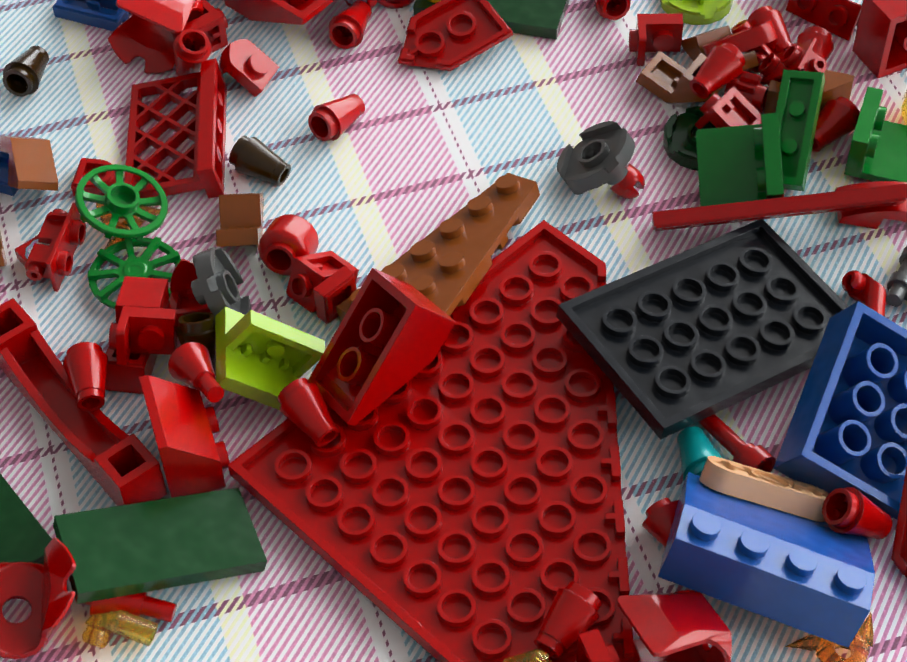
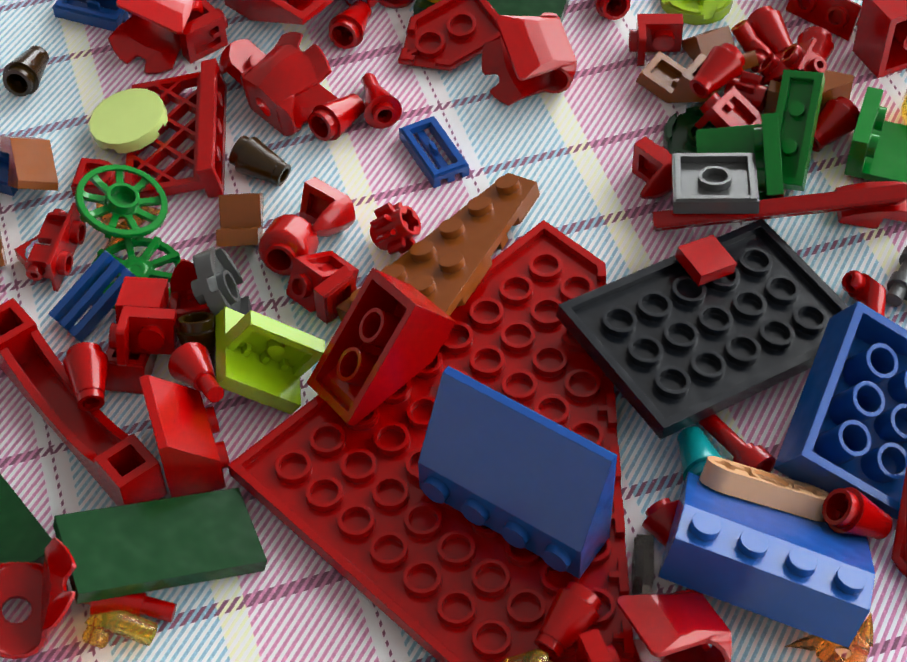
(88, 293): none -> blue tile
(128, 120): none -> yellowish green tile
(190, 50): red cone -> none
(287, 84): none -> red piece
(308, 411): red cone -> none
(326, 208): none -> red plate
(380, 107): none -> red cone
(395, 228): none -> red gear
(444, 170): none -> blue tile
(517, 473): none -> blue slope
(529, 57): none -> red piece
(597, 158): dark grey plate -> none
(625, 187): red hinge -> none
(642, 565): none -> clear smoke tile
(653, 166): none -> red plate
(705, 260): none -> red tile
(715, 183): none -> dark grey plate
(747, 38): red beam -> none

